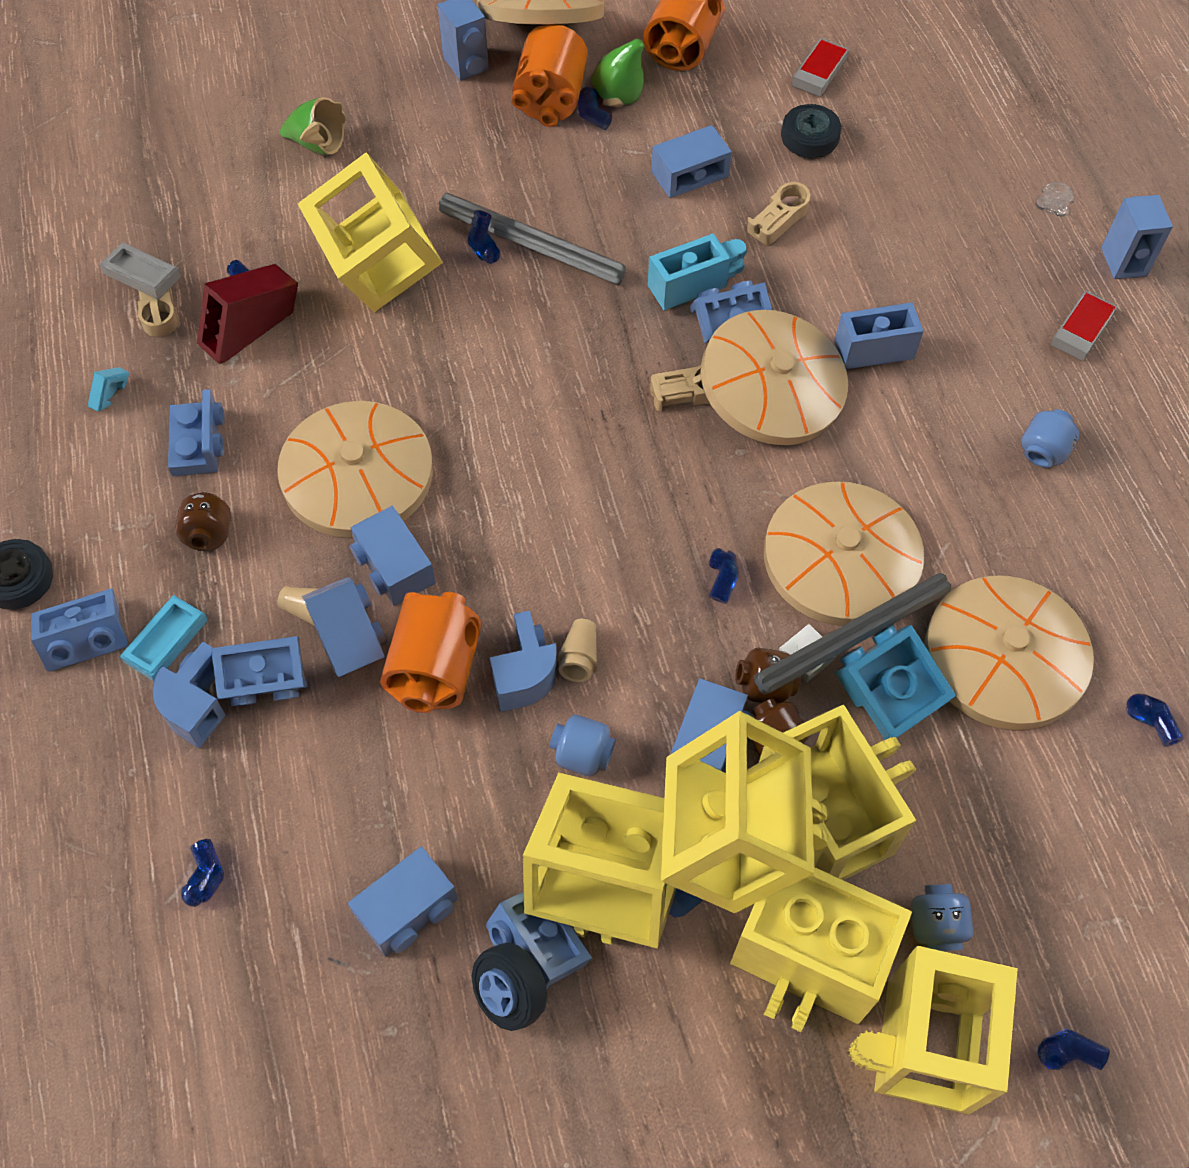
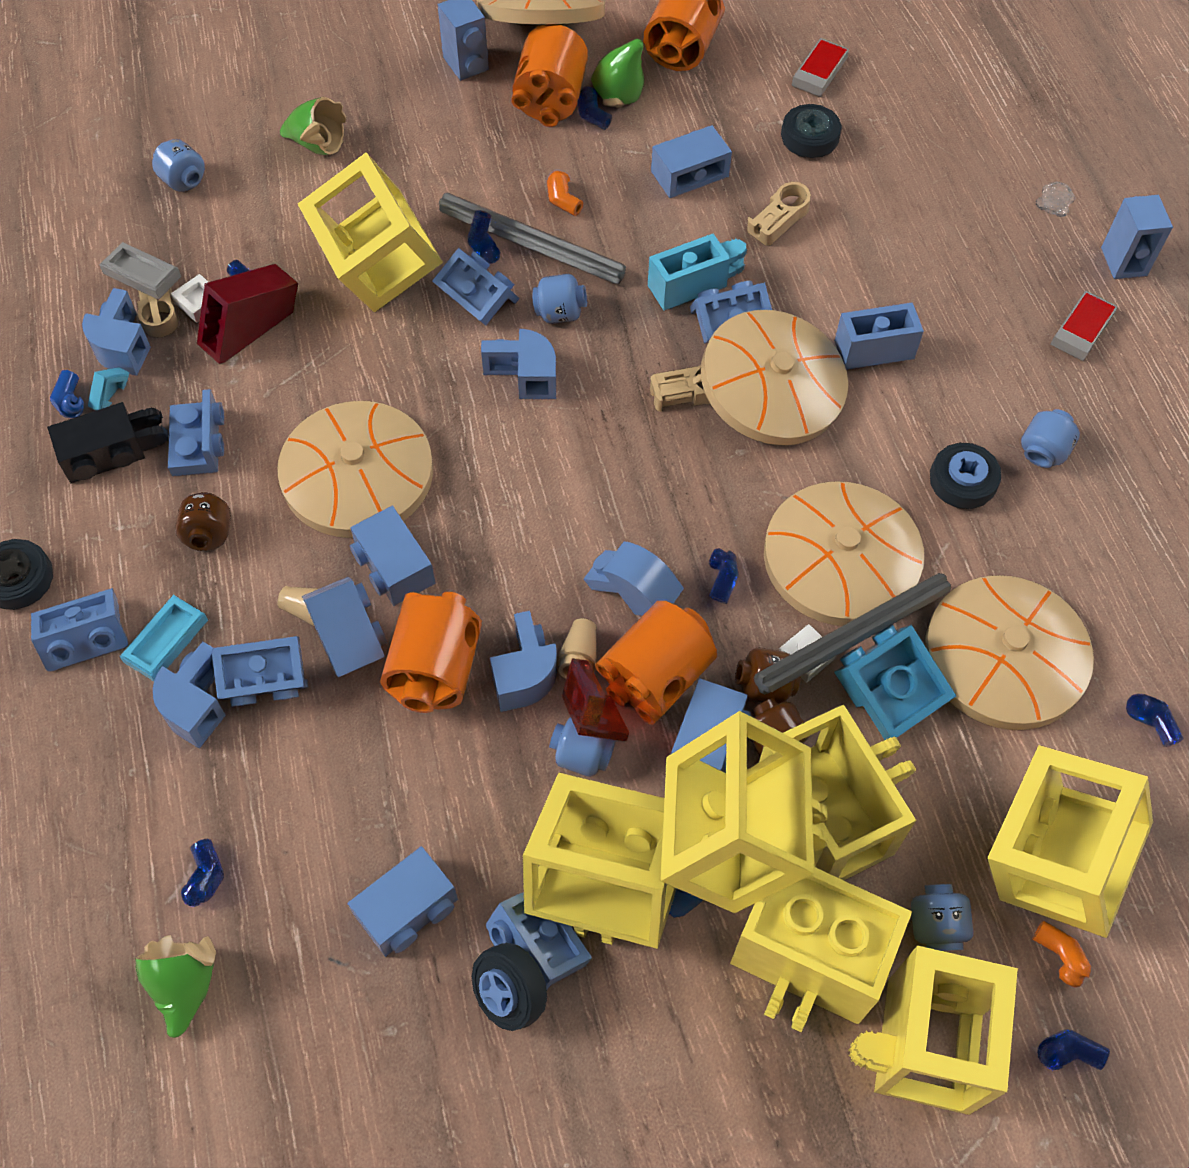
(63, 395): none -> blue arm
(105, 440): none -> black hinge
(115, 336): none -> medium blue brick
(176, 978): none -> bright green hat
(178, 165): none -> medium blue head
(190, 297): none -> white plate
(473, 287): none -> medium blue bracket
(529, 358): none -> medium blue brick
(559, 195): none -> orange arm
(559, 298): none -> medium blue head
(589, 708): none -> clear red panel
(635, 575): none -> medium blue brick
(658, 659): none -> orange cylinder
(970, 488): none -> black wheel
(1069, 849): none -> light yellow piece
(1075, 962): none -> orange arm

